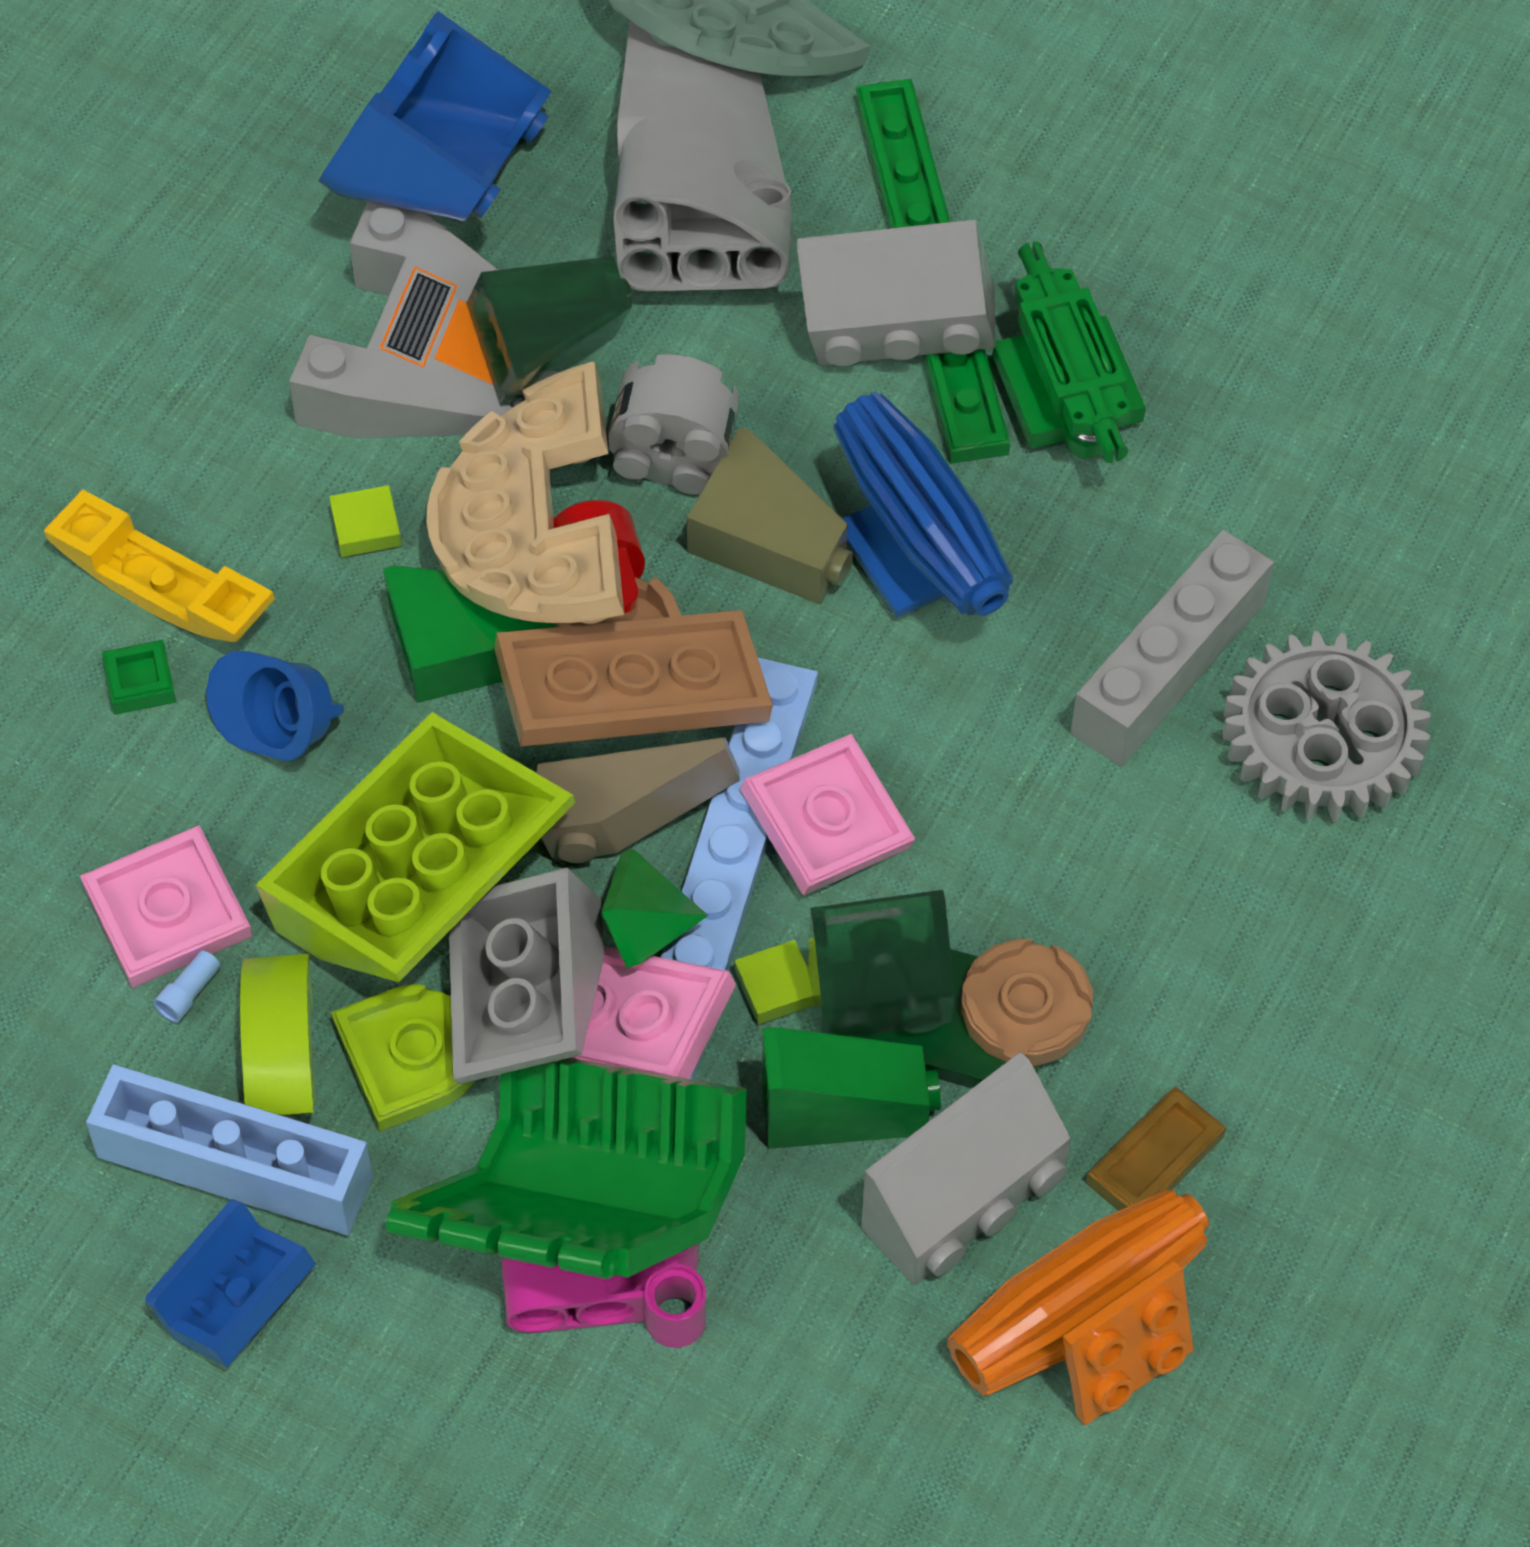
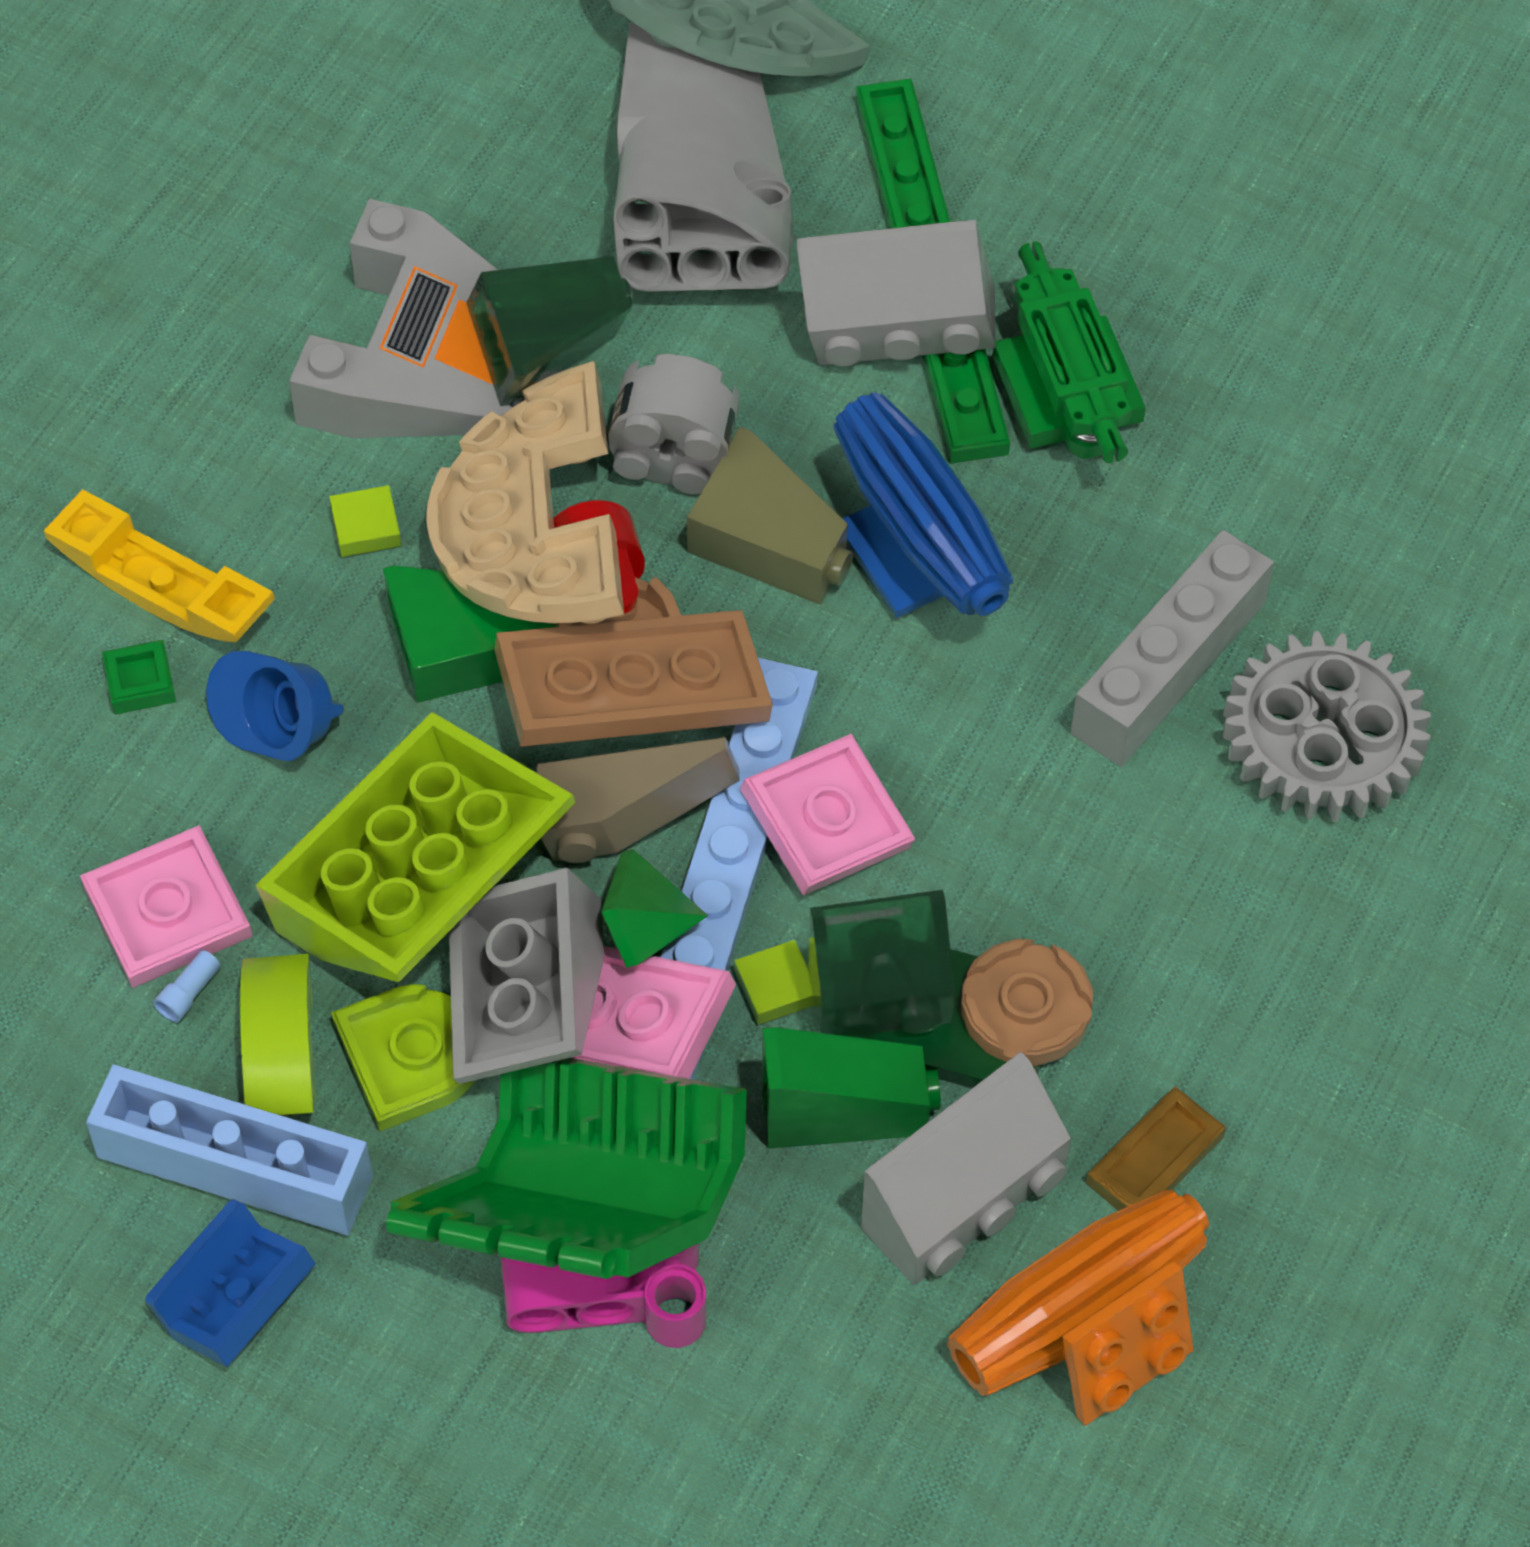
(439, 127): blue windscreen -> none

